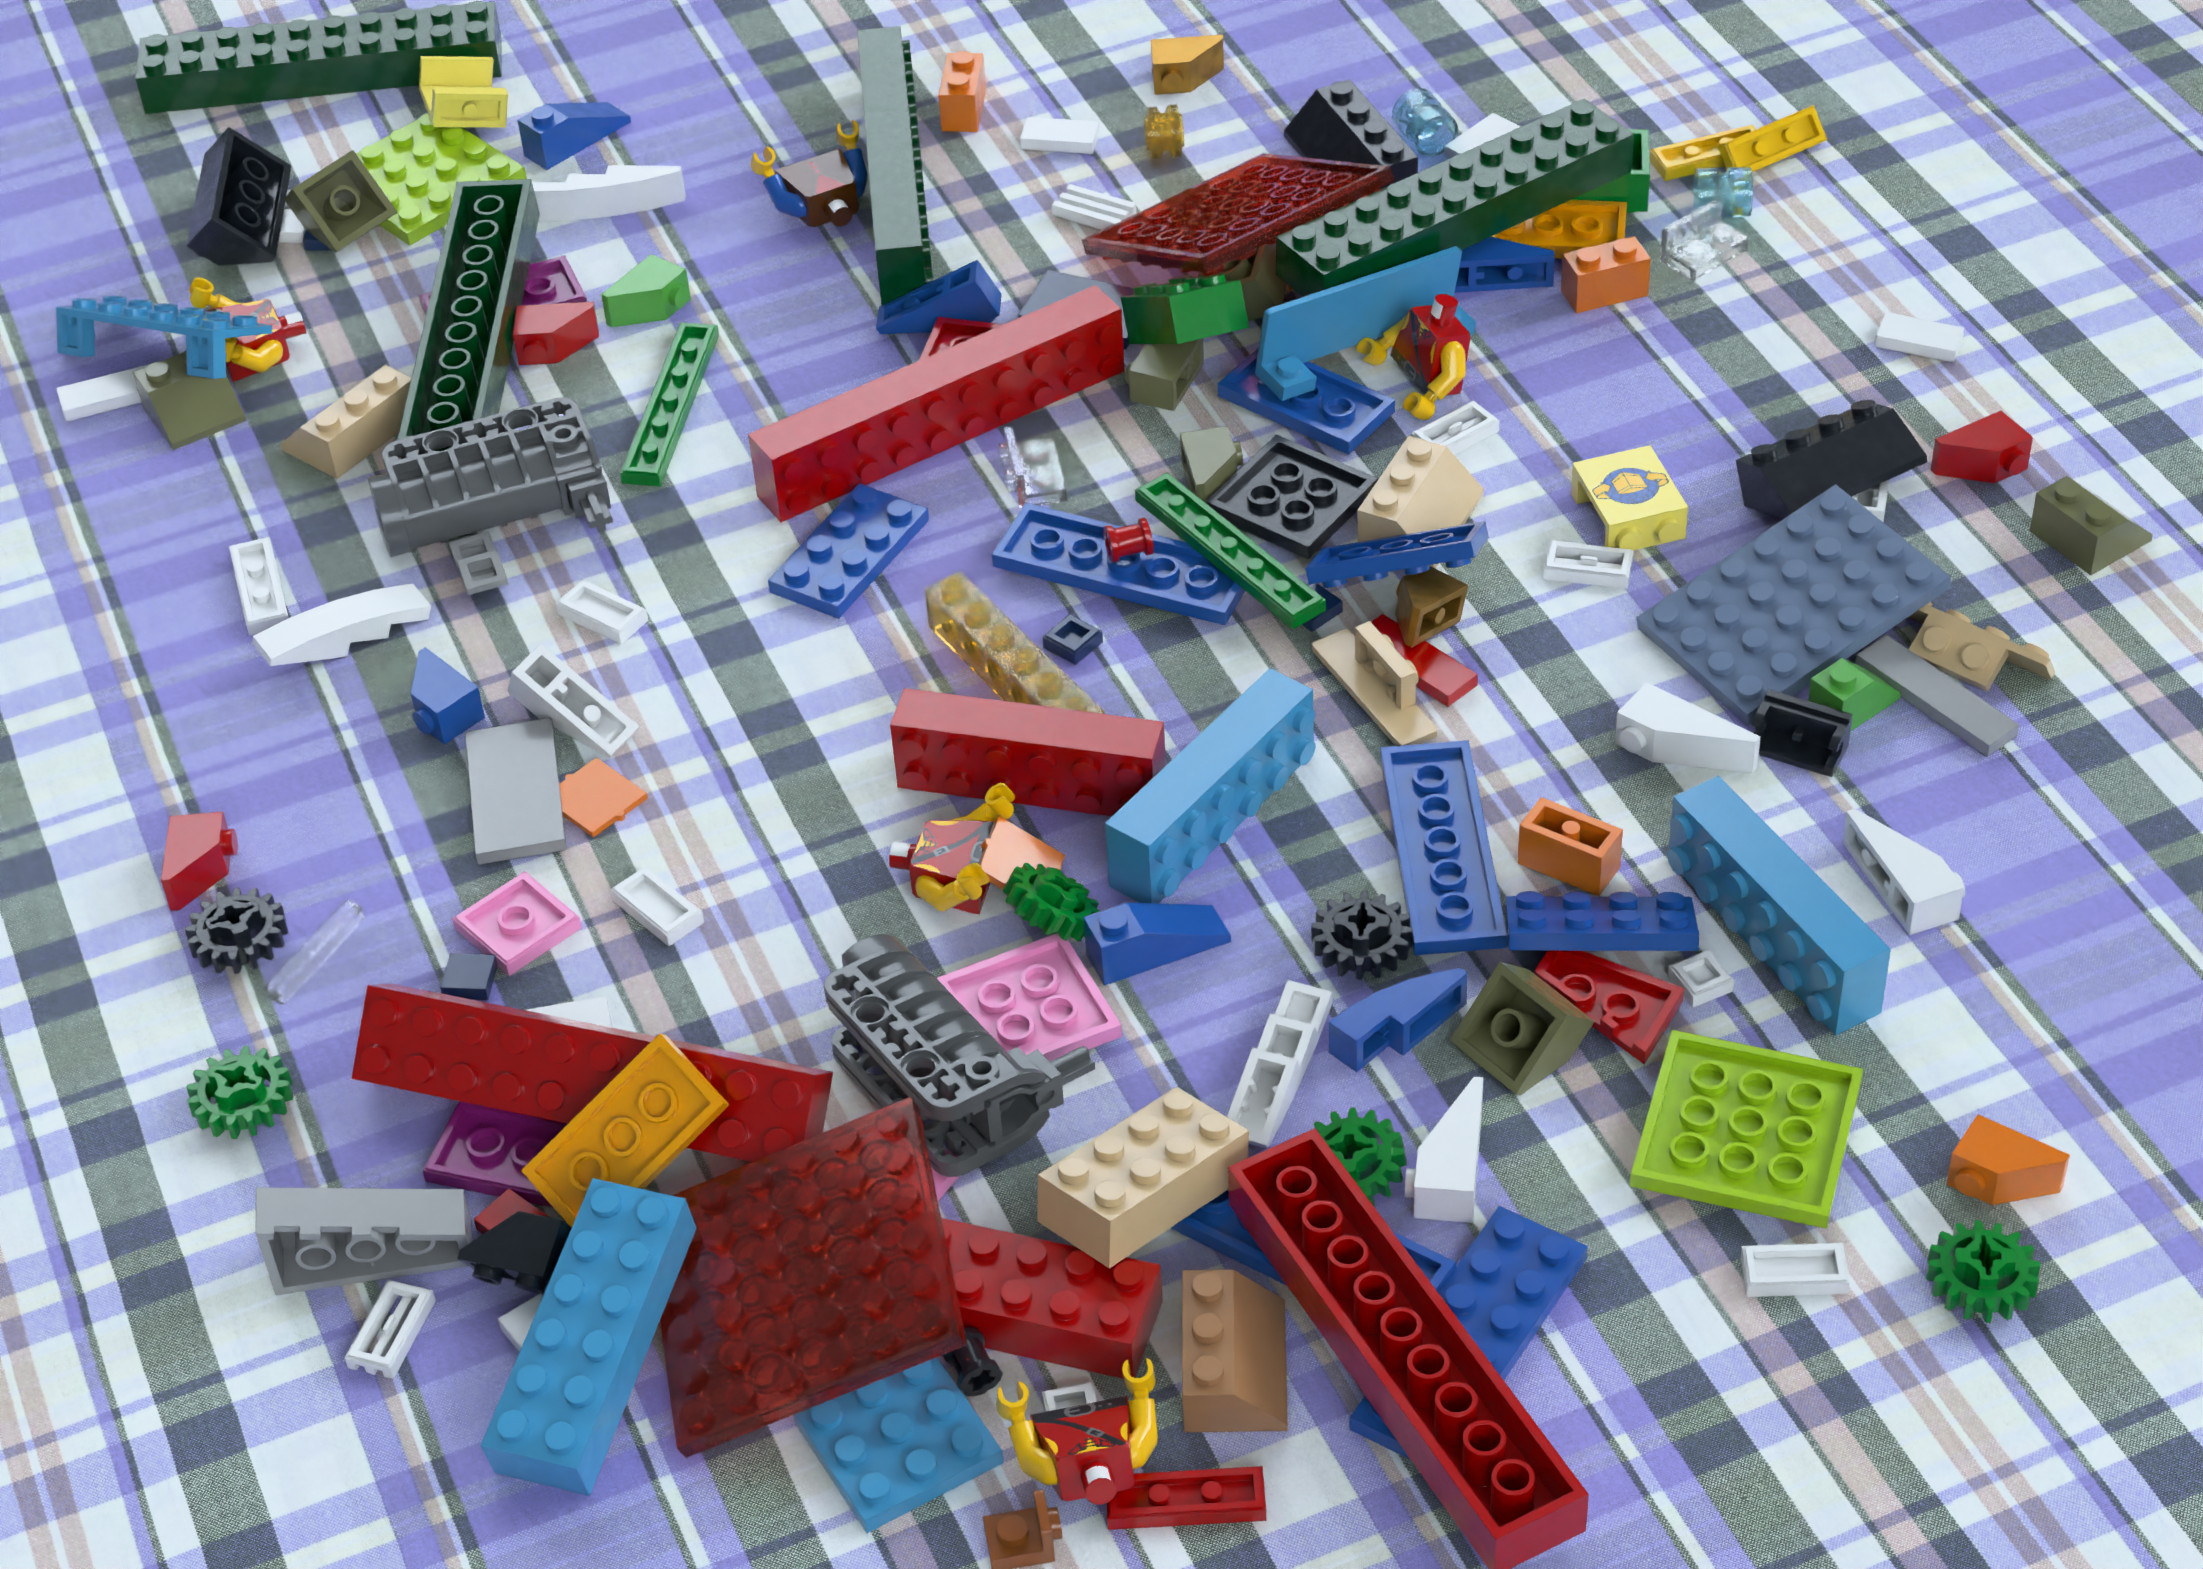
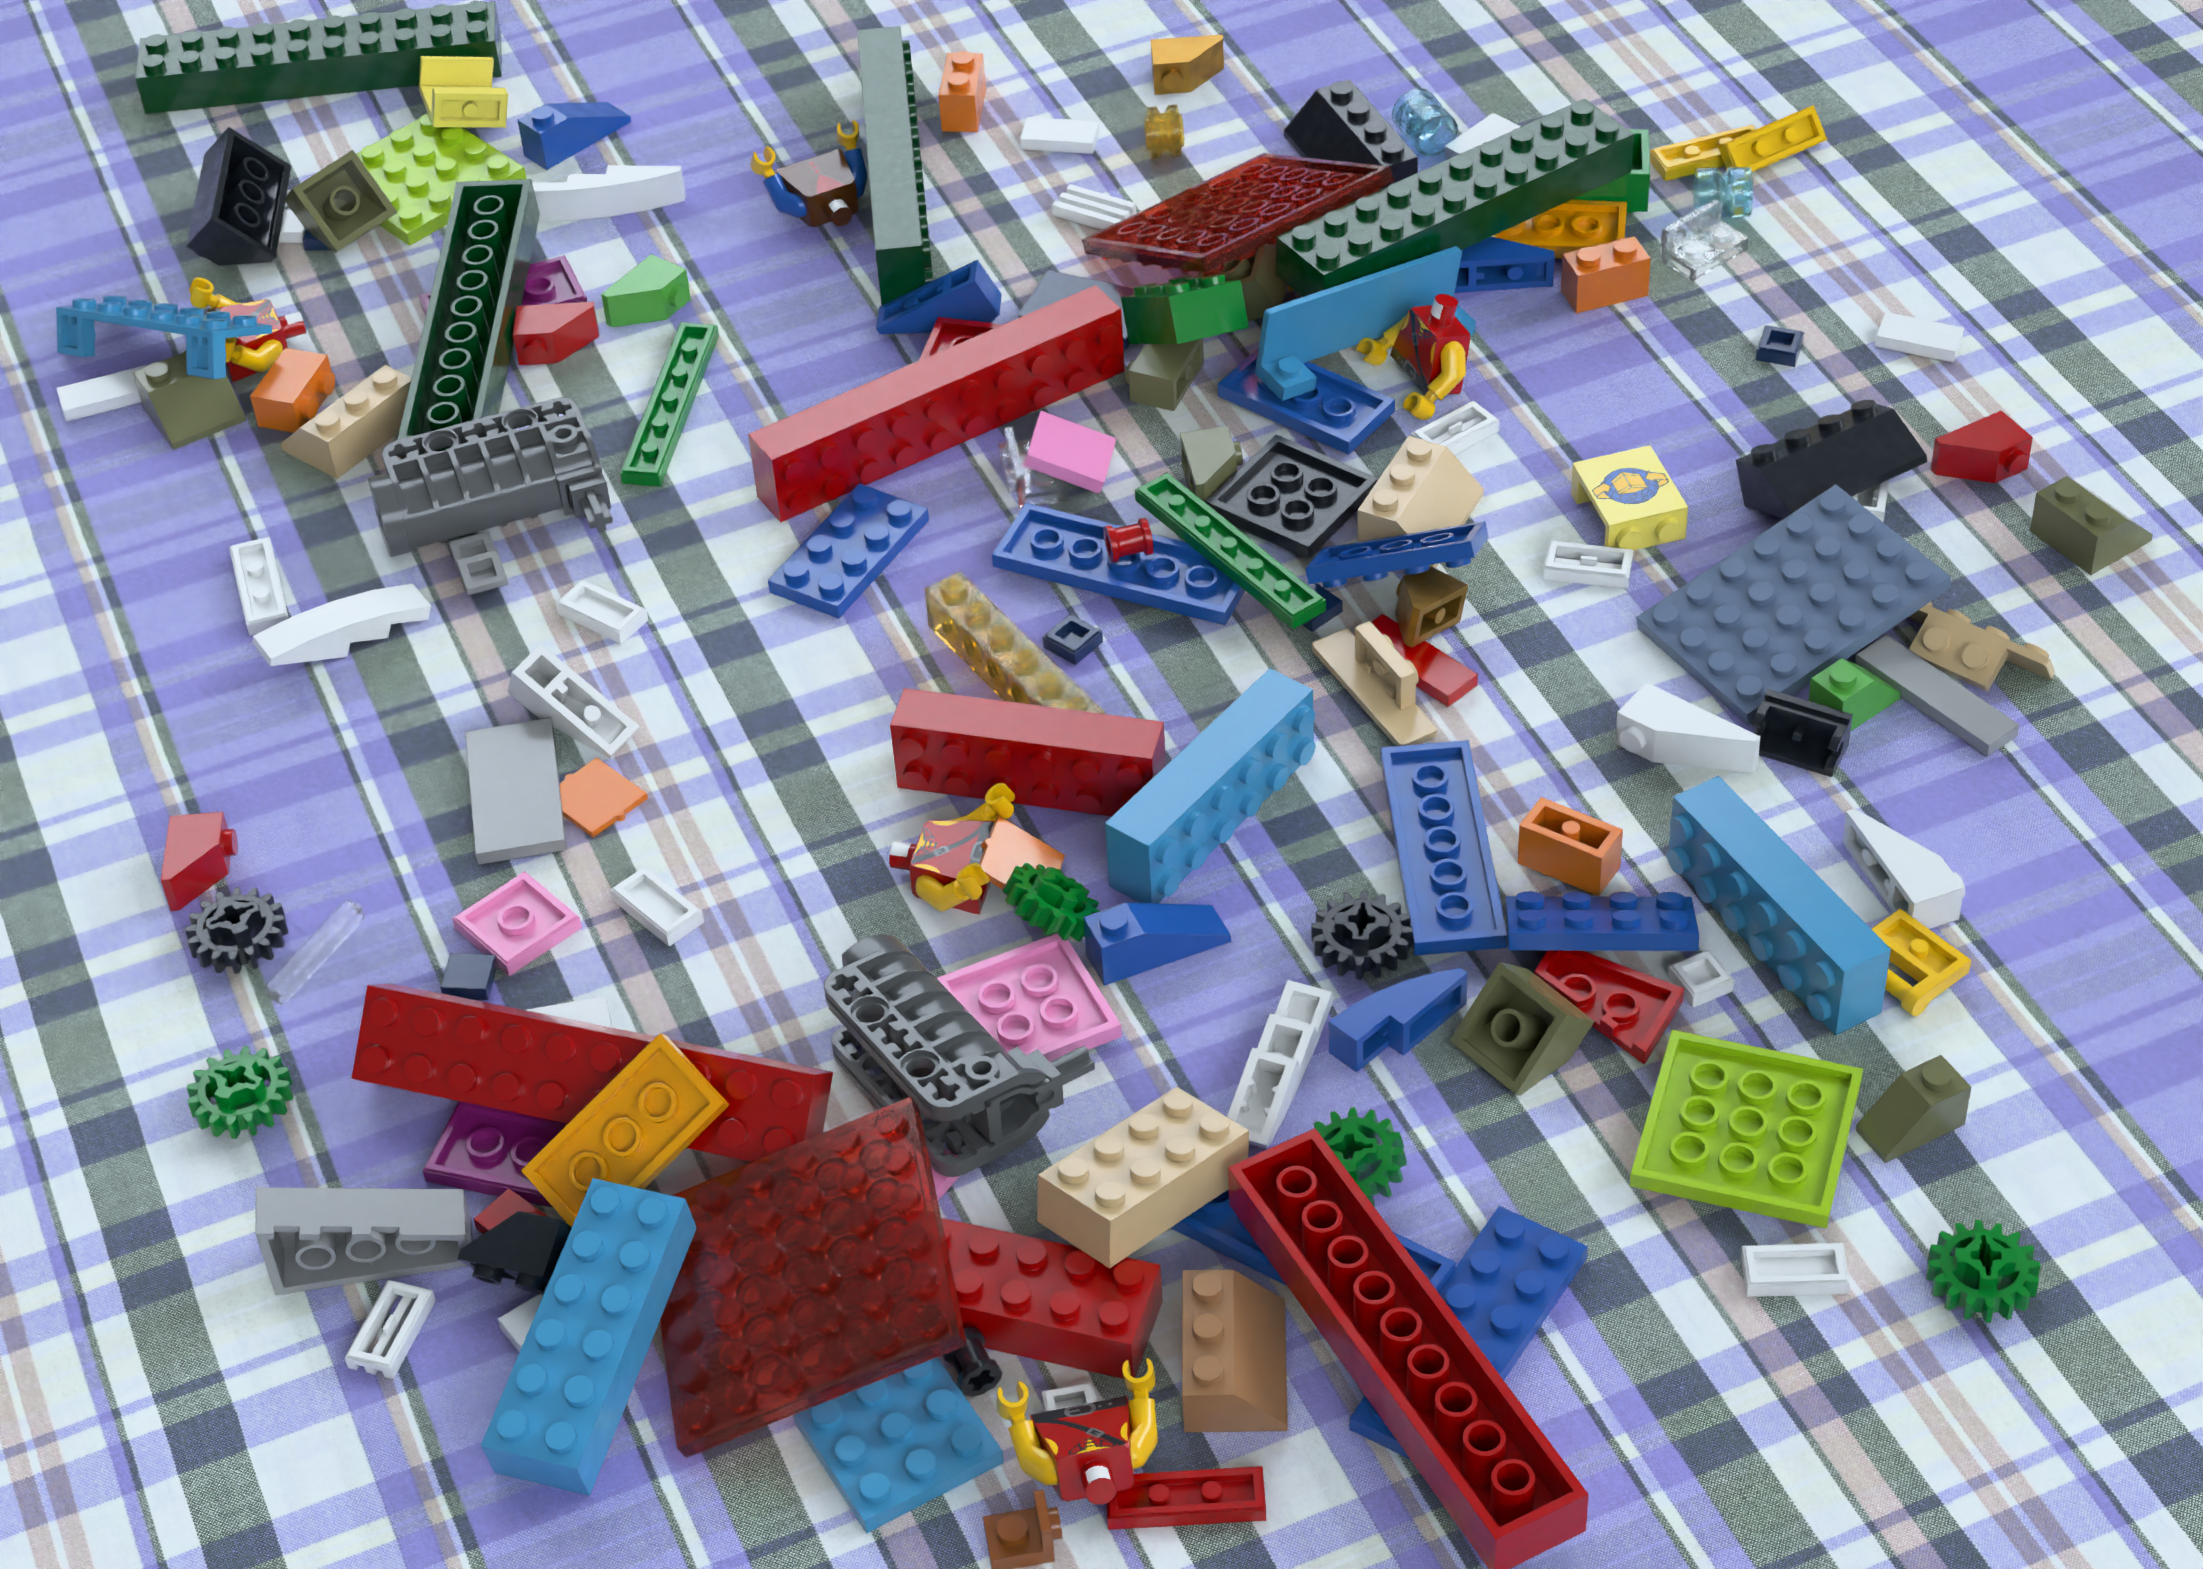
(292, 390): none -> orange brick
(443, 698): slope -> none
(1070, 452): none -> bright pink tile
(1448, 1161): white slope -> none
(1780, 346): none -> dark blue tile
(1916, 1109): none -> olive slope
(1922, 957): none -> yellow plate
(2004, 1164): orange slope -> none

